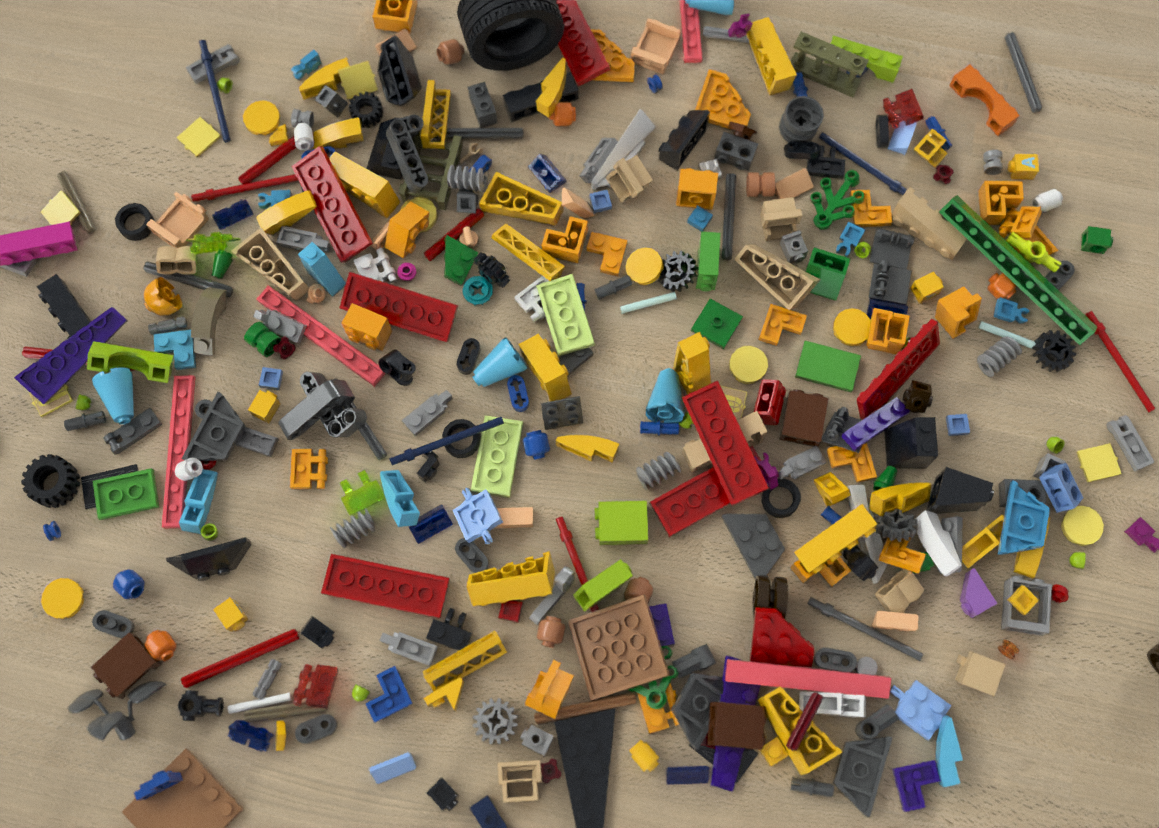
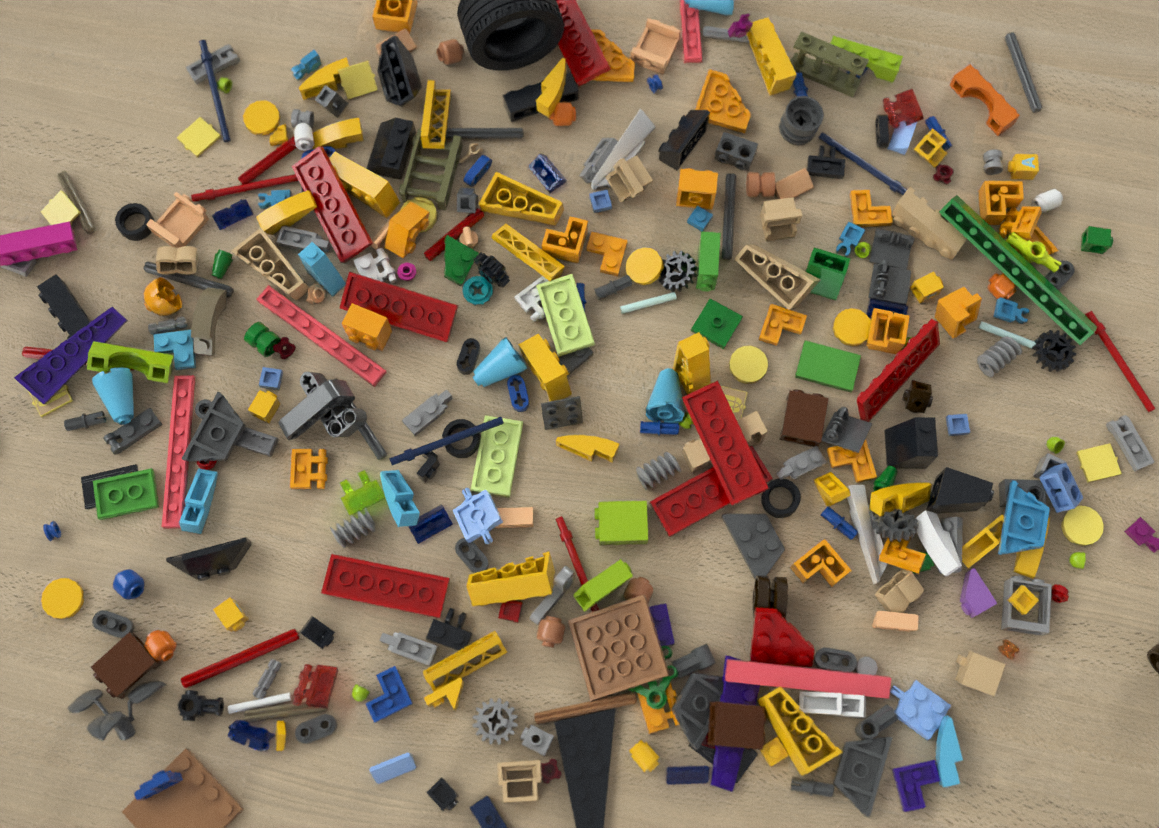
(36, 477): black tyre -> none
(83, 403): lime hinge -> none
(188, 469): white brick -> none
(209, 529): lime hinge -> none
(212, 243): clear neon green hinge -> none
(282, 324): light grey hinge -> none
(366, 100): black tyre -> none
(396, 365): black piece -> none
(414, 177): dark grey beam -> none
(466, 179): light grey piece -> none
(482, 105): dark grey brick -> none
(536, 444): blue head -> none
(550, 690): light orange plate -> none
(576, 204): light nougat slope -> none
(712, 166): white tile -> none
(741, 130): reddish brown plate -> none
(769, 473): magenta plate -> none
(770, 401): red brick -> none
(791, 253): light grey brick -> none
(802, 150): black plate -> none
(804, 721): dark red axle -> none
(828, 610): dark grey bar -> none
(835, 539): yellow wedge -> none
(836, 201): green plant -> none
(860, 563): black connector -> none
(875, 424): plate -> none

